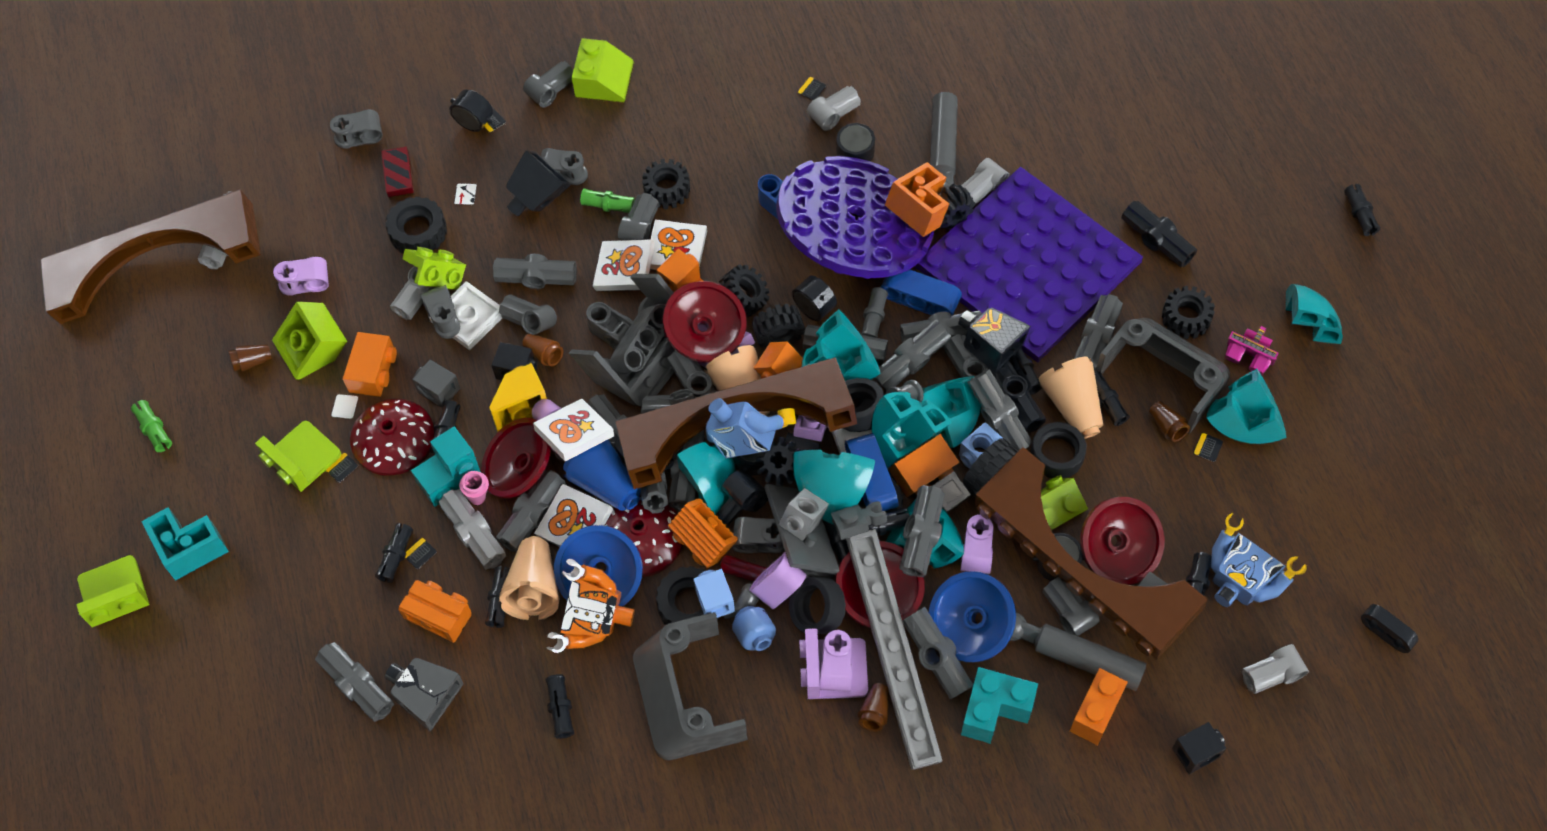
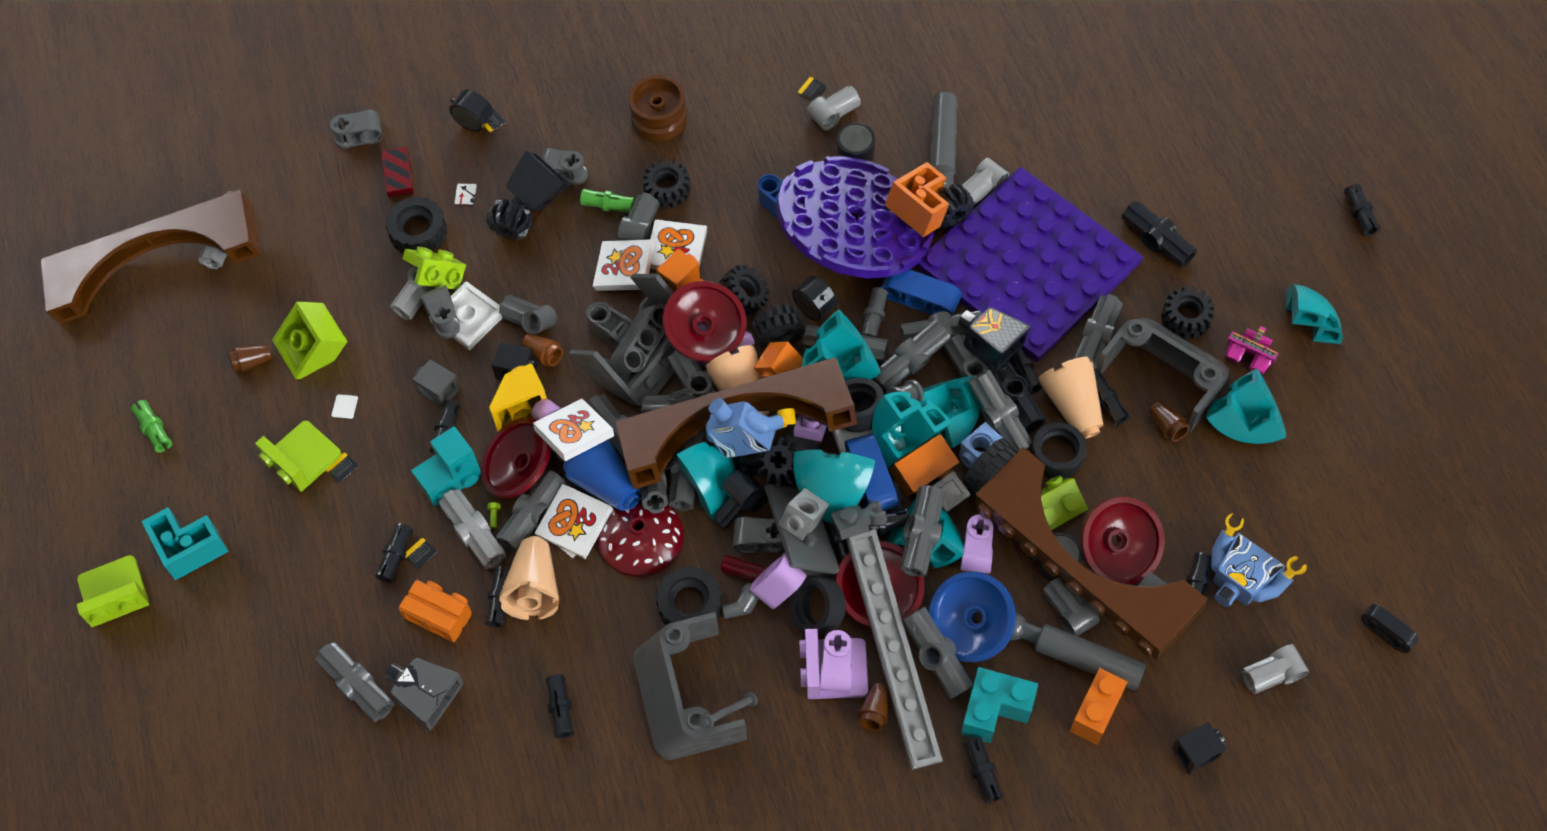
(304, 276): lavender piece -> none
(369, 364): orange brick -> none
(393, 449): dark red dish -> none
(474, 487): bright pink cone -> none
(493, 508): none -> lime piece
(509, 219): none -> black gear
(535, 271): dark grey piece -> none
(545, 87): dark grey piece -> none
(590, 609): torso -> none
(601, 71): lime slope -> none
(603, 545): blue dish -> none
(657, 108): none -> reddish brown wheel
(702, 533): orange brick -> none
(707, 721): none -> dark grey axle
(714, 593): light blue brick -> none
(753, 628): medium blue head -> none
(983, 770): none -> black pin
(1208, 447): black sticker -> none

